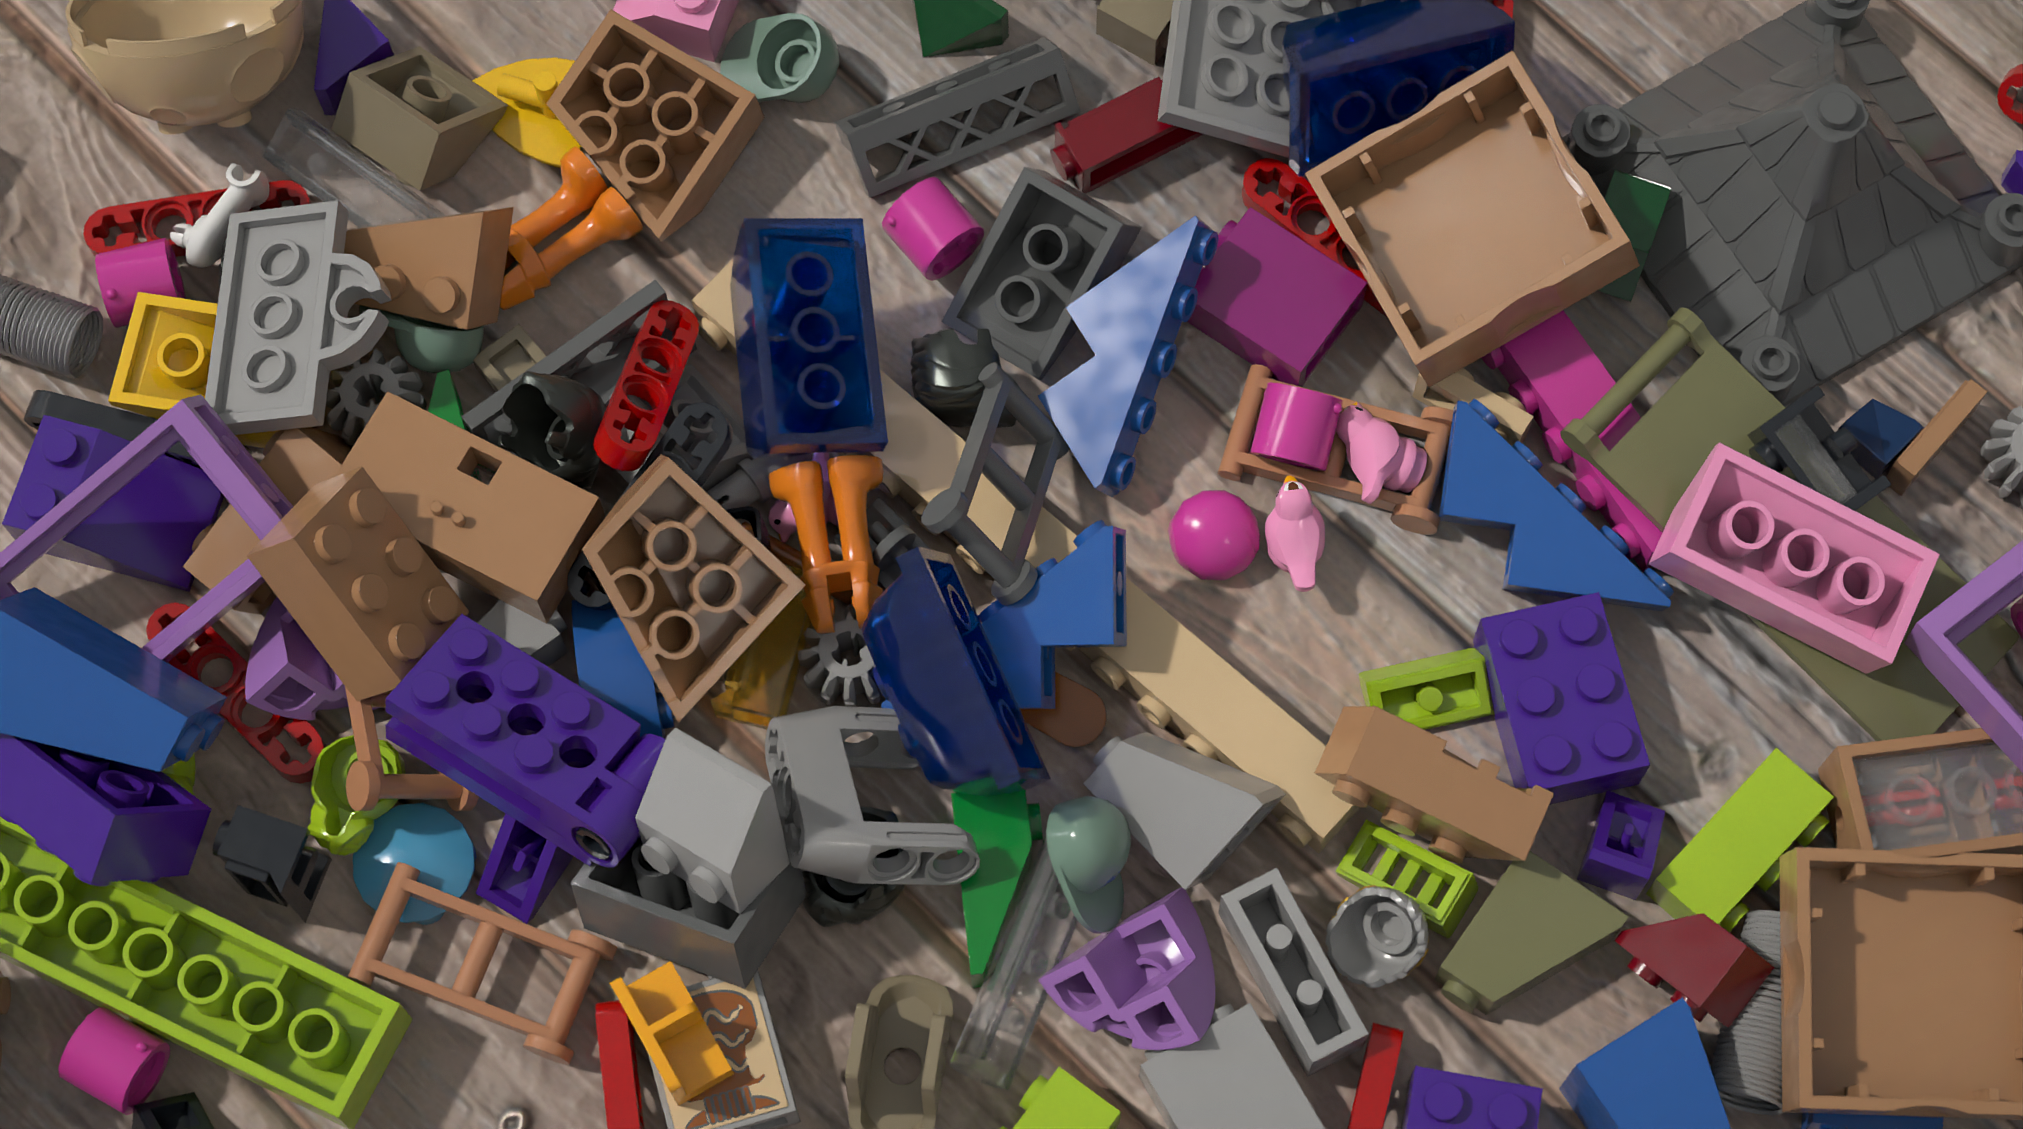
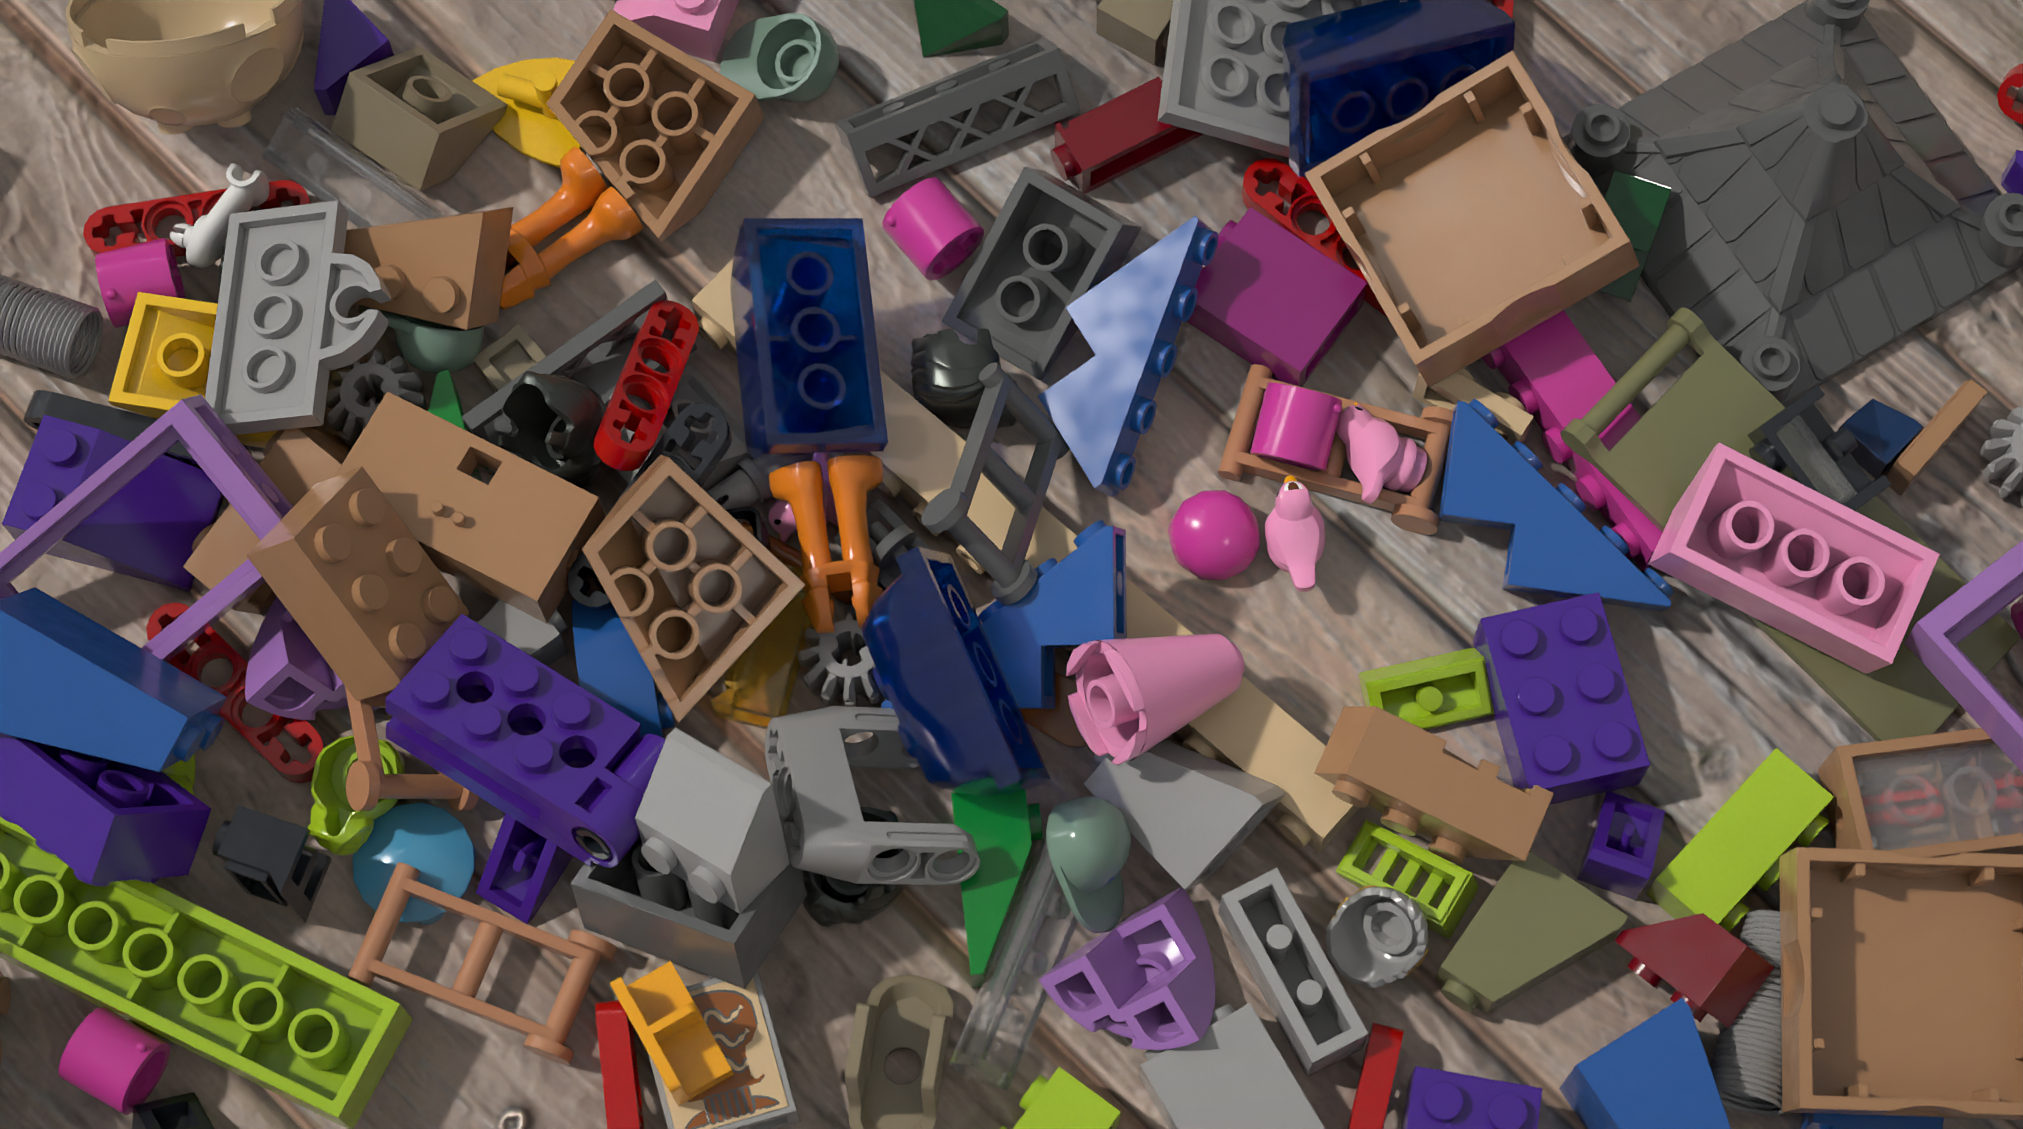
(1148, 688): none -> bright pink cone

